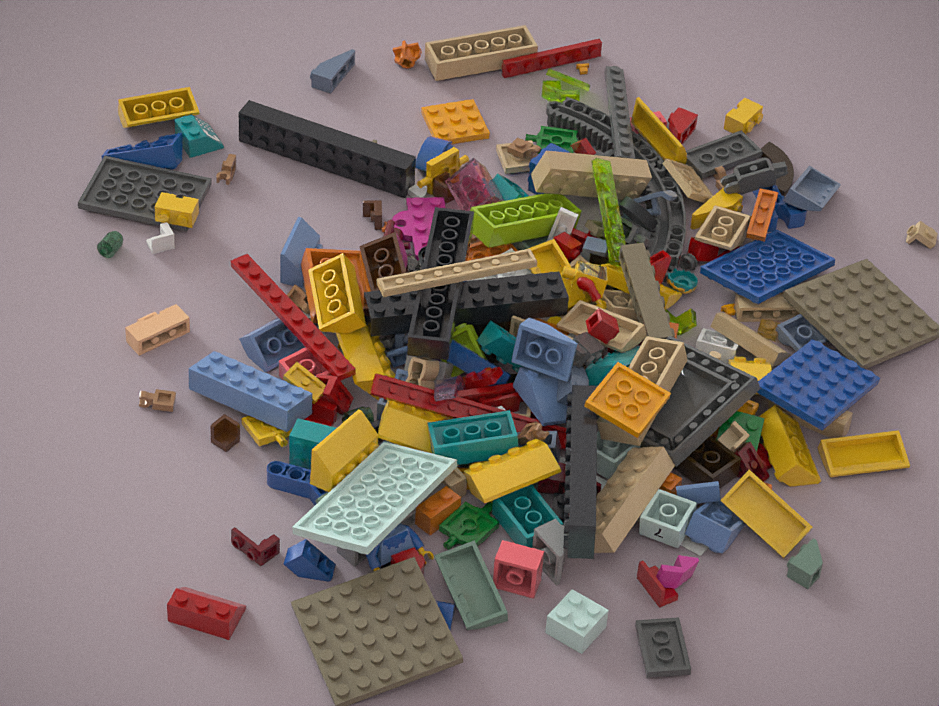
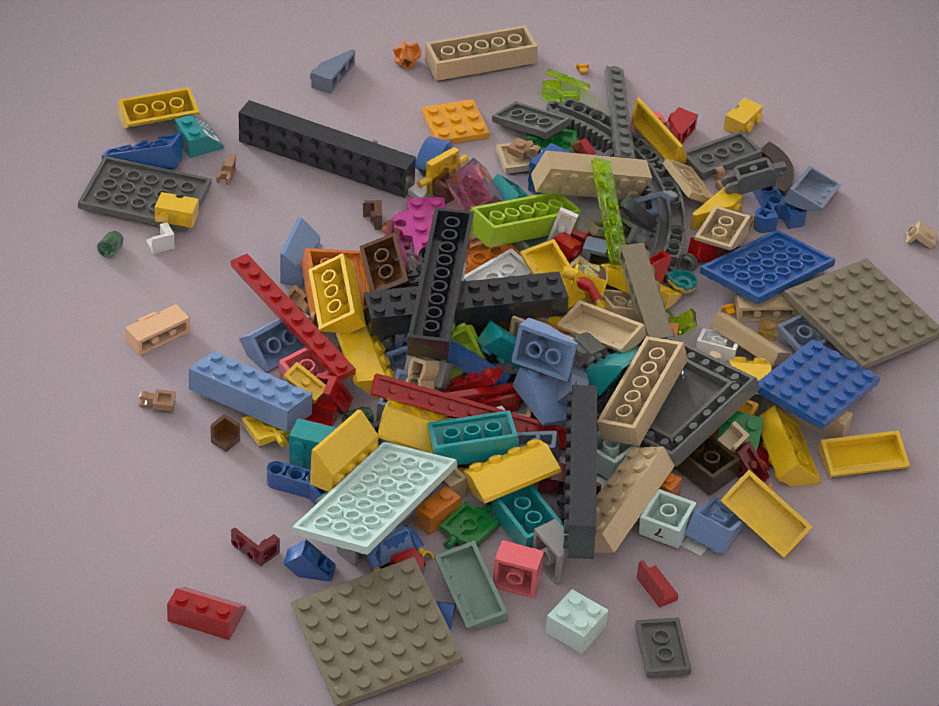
(448, 388): clear purple slope -> none
(456, 272): tan tile -> none
(531, 120): none -> dark grey plate
(531, 432): medium nougat plate -> none
(551, 58): red plate -> none
(602, 326): red brick -> none
(627, 400): light orange plate -> none
(679, 573): dark pink slope -> none
(700, 492): medium blue slope -> none
(762, 214): orange plate -> none
(806, 565): sand green slope -> none

